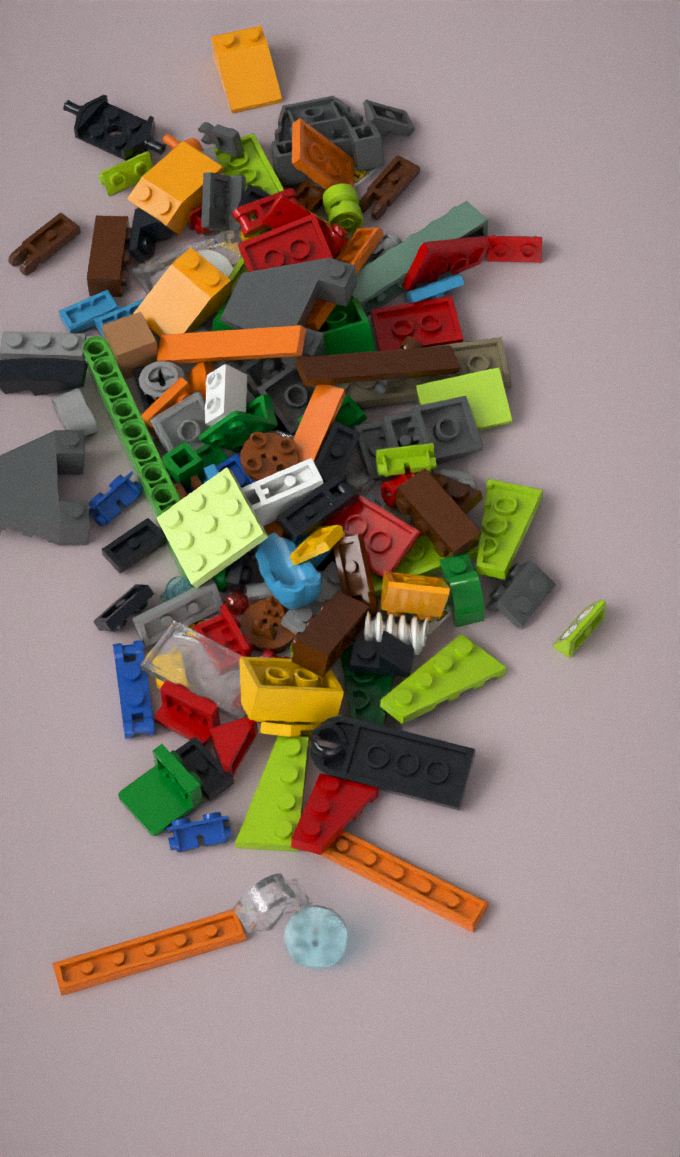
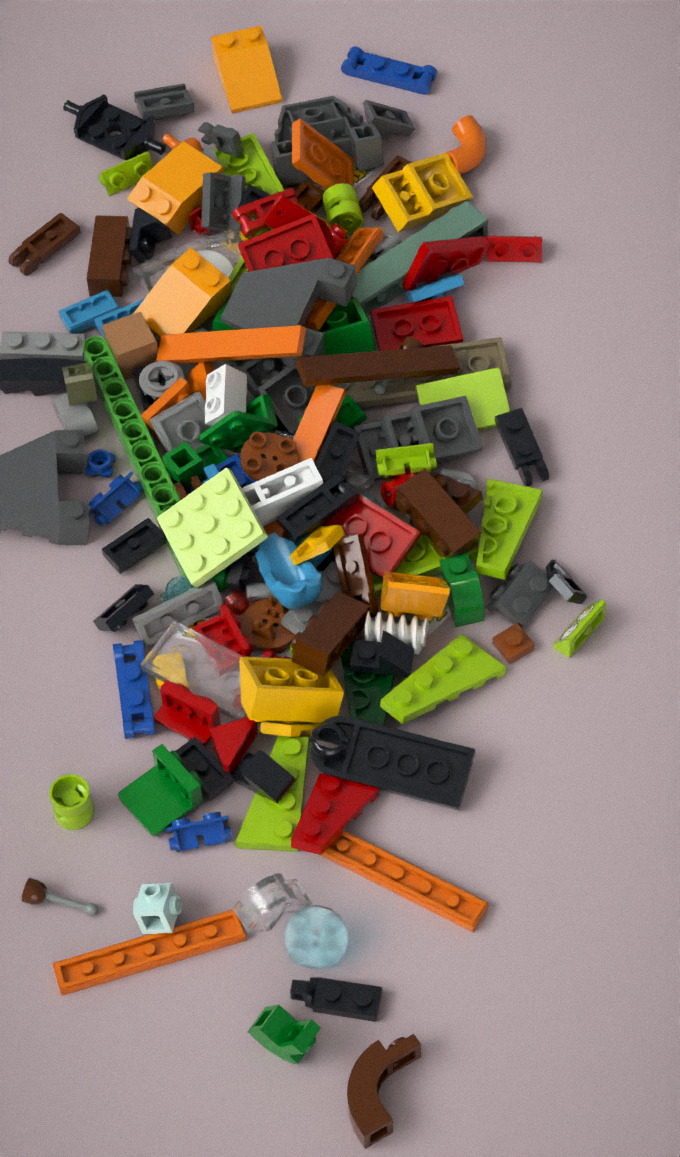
(36, 892): none -> hinge
(71, 801): none -> lime wheel
(79, 383): none -> olive slope
(100, 457): none -> blue plate
(157, 908): none -> light aqua brick
(164, 102): none -> dark grey plate
(263, 776): none -> black slope
(284, 1034): none -> green brick
(338, 997): none -> black hinge
(372, 1068): none -> reddish brown arch
(388, 71): none -> blue plate
(421, 191): none -> yellow slope
(472, 144): none -> orange cylinder
(513, 643): none -> dark orange plate
(521, 445): none -> black hinge
(564, 583): none -> black tile

